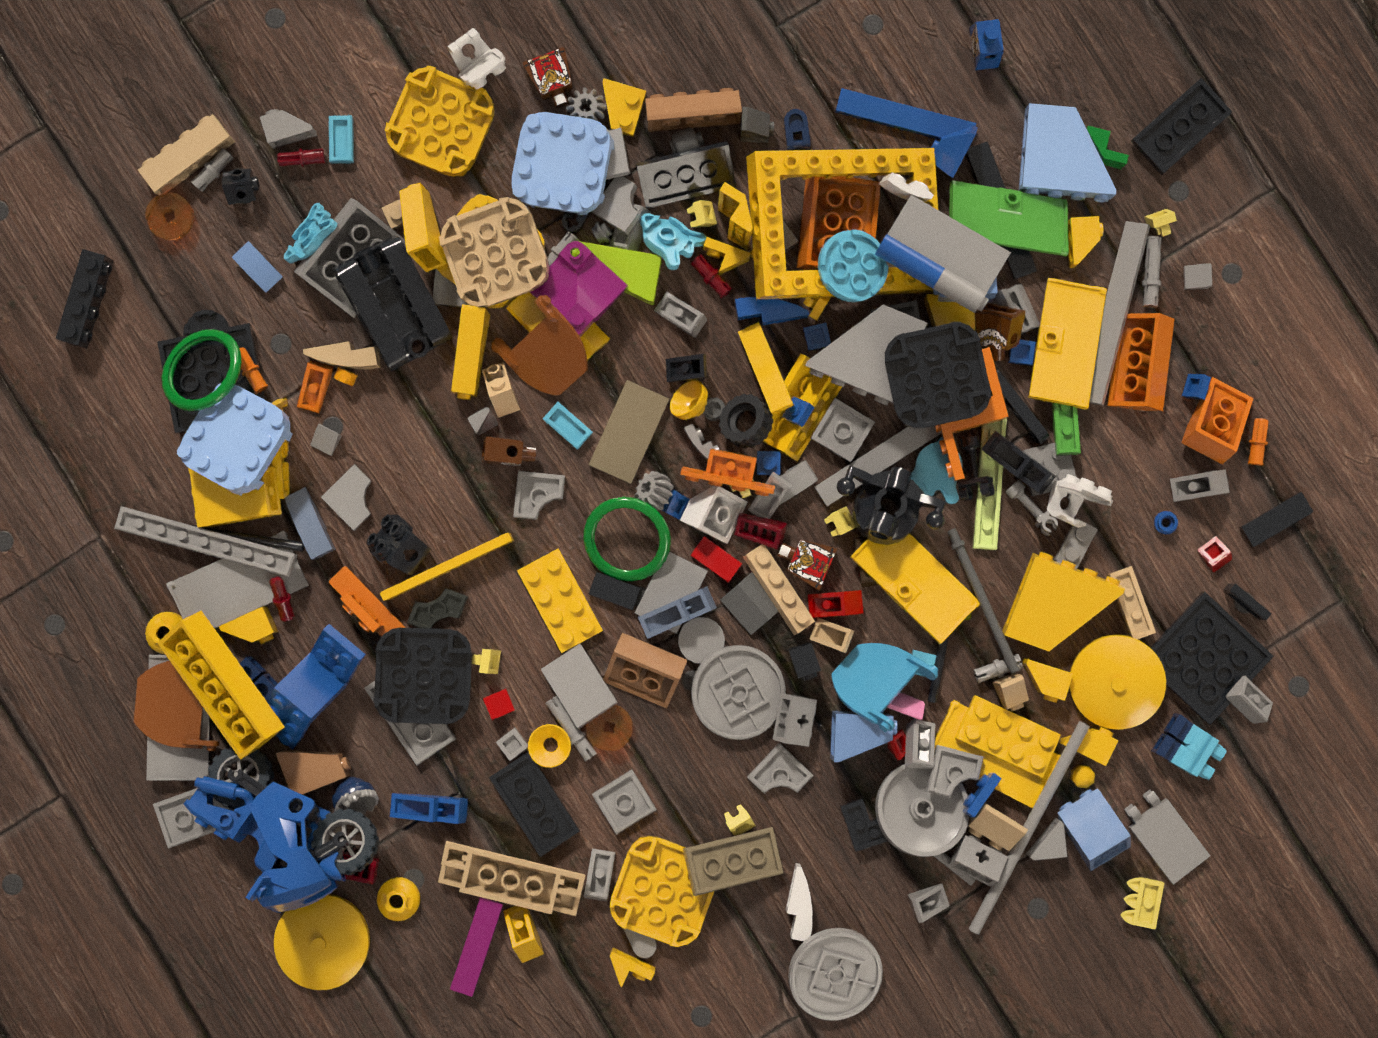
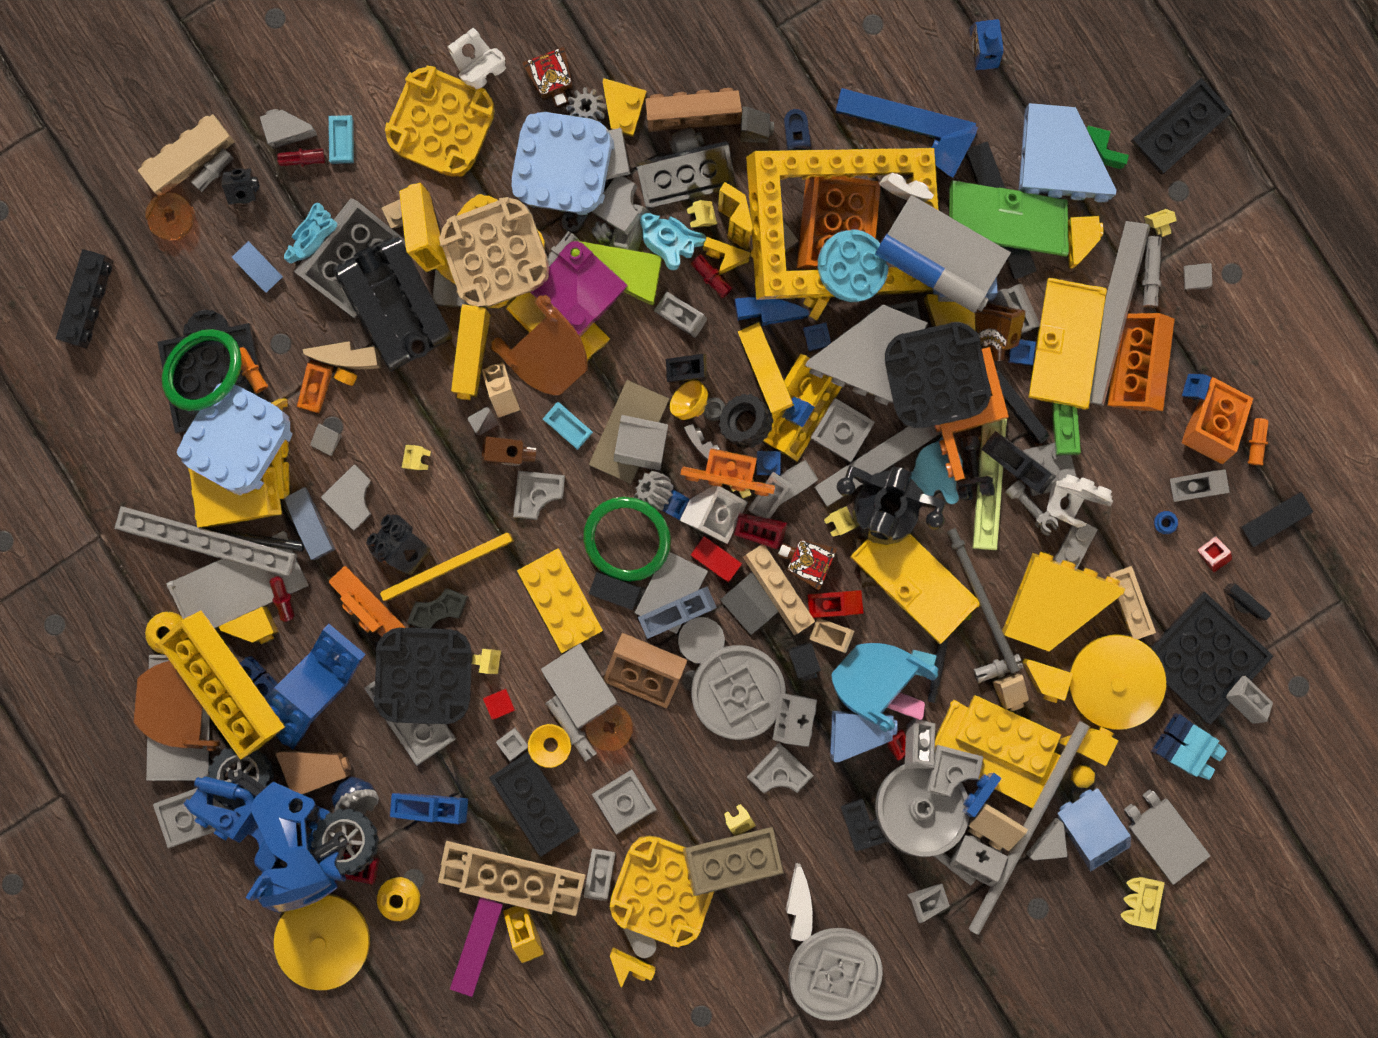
(413, 456): none -> light yellow tile
(640, 442): none -> light grey slope

